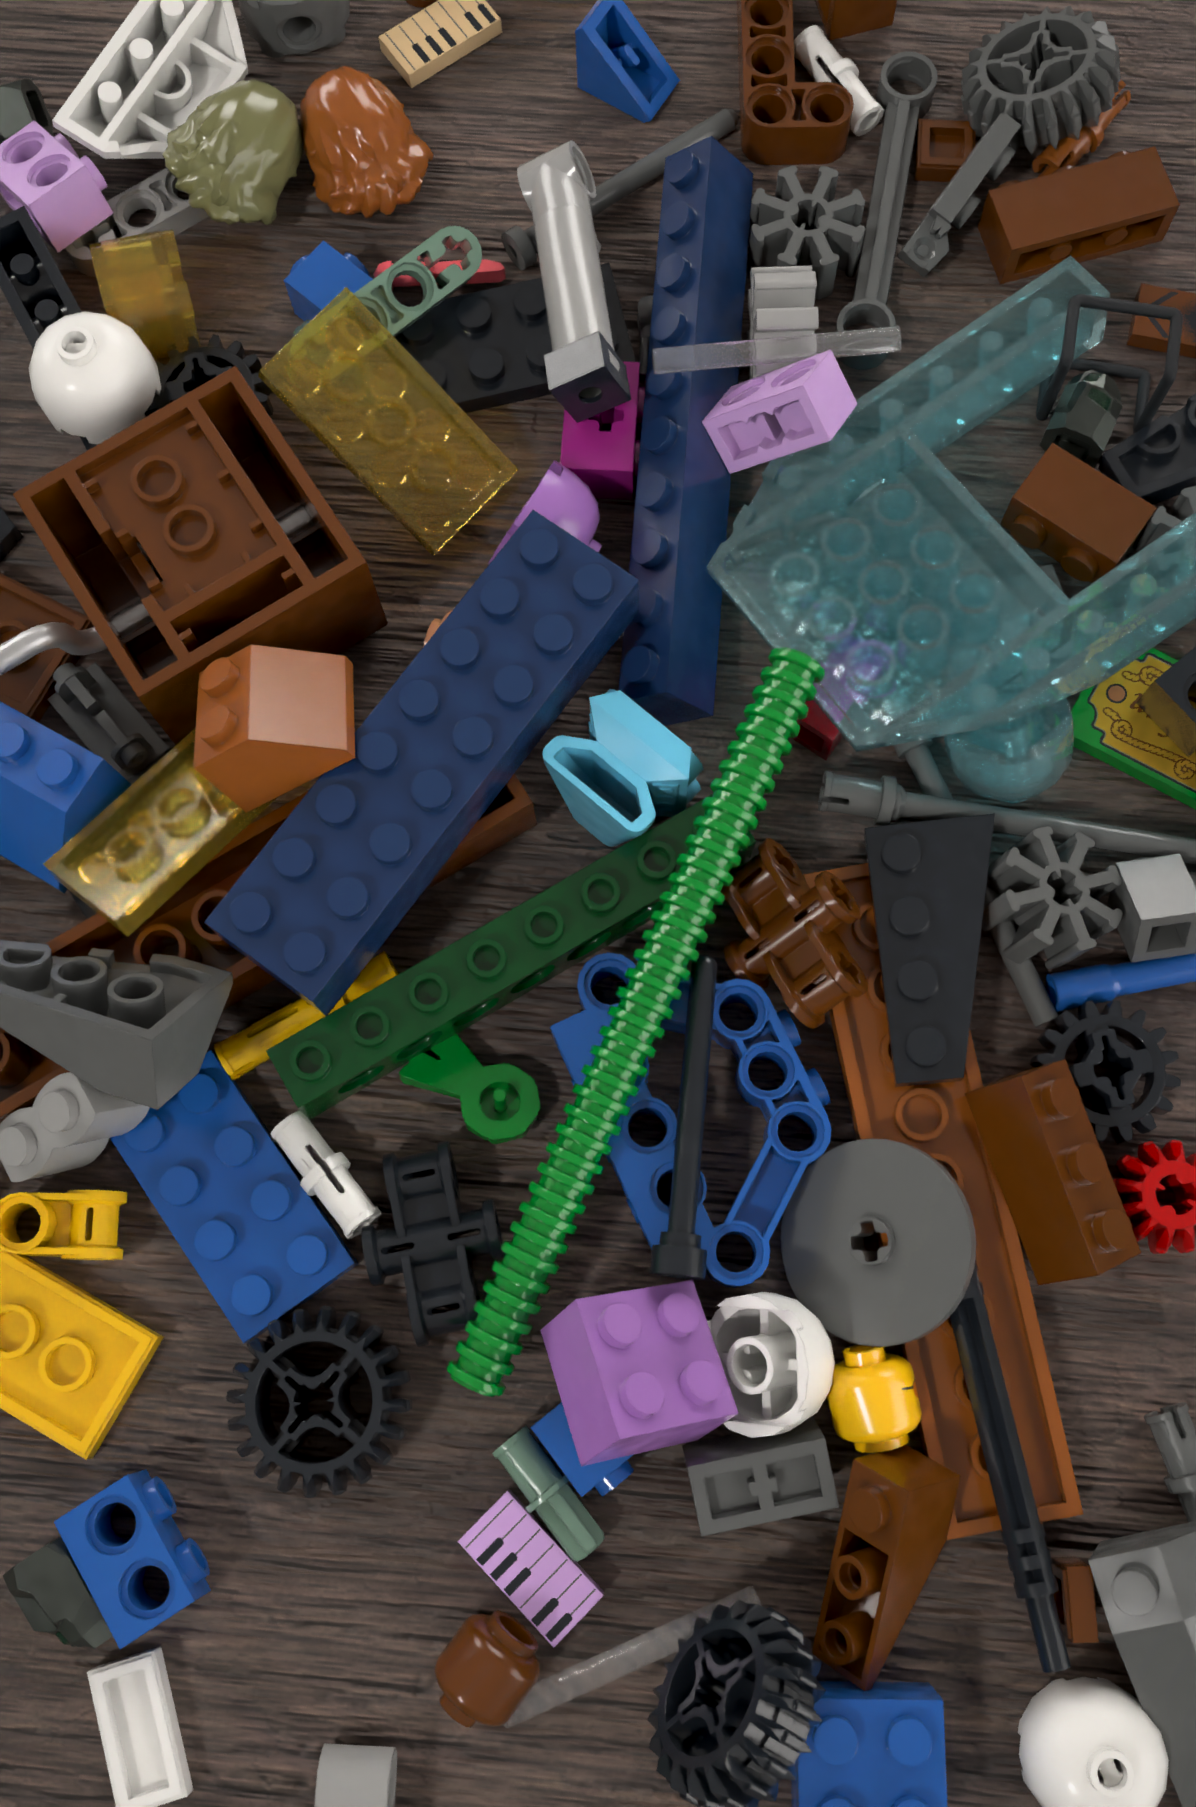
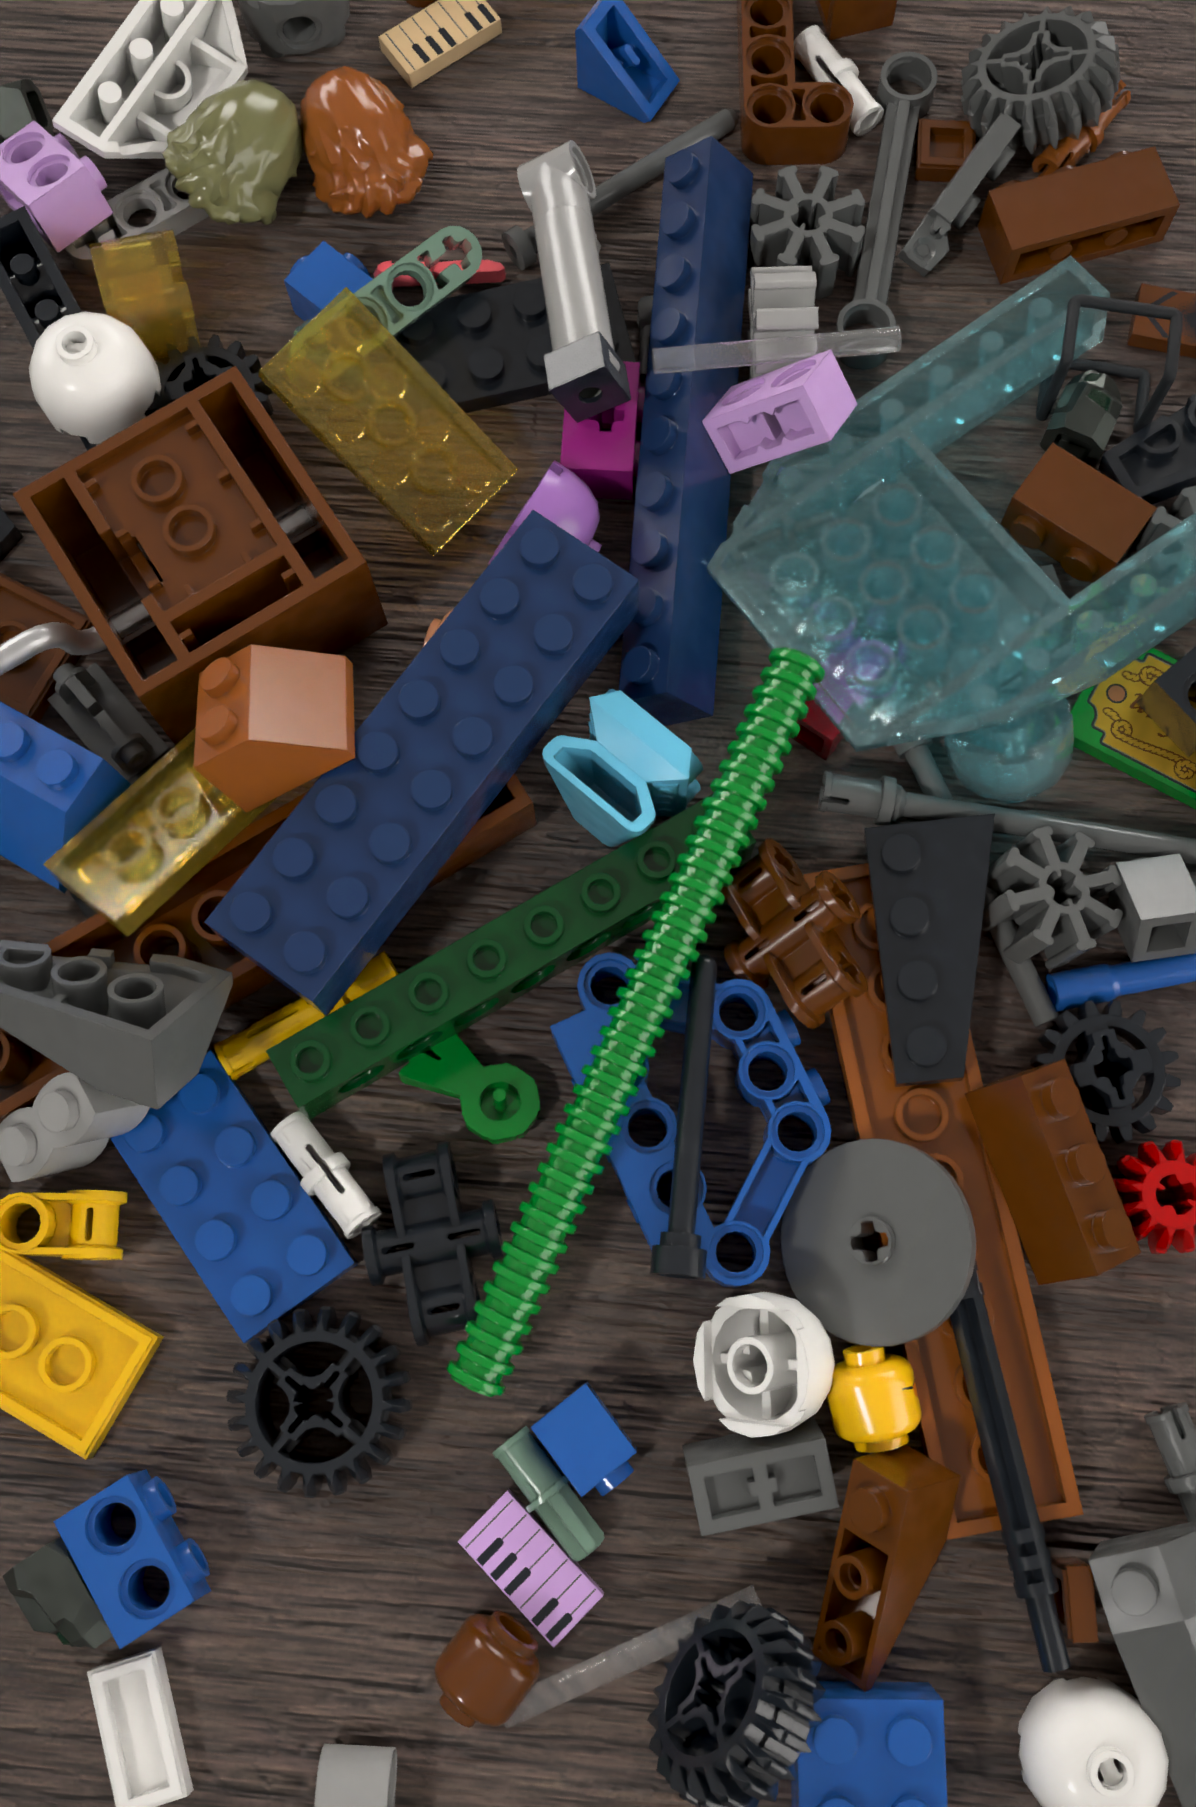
(637, 1371): medium lavender brick -> none

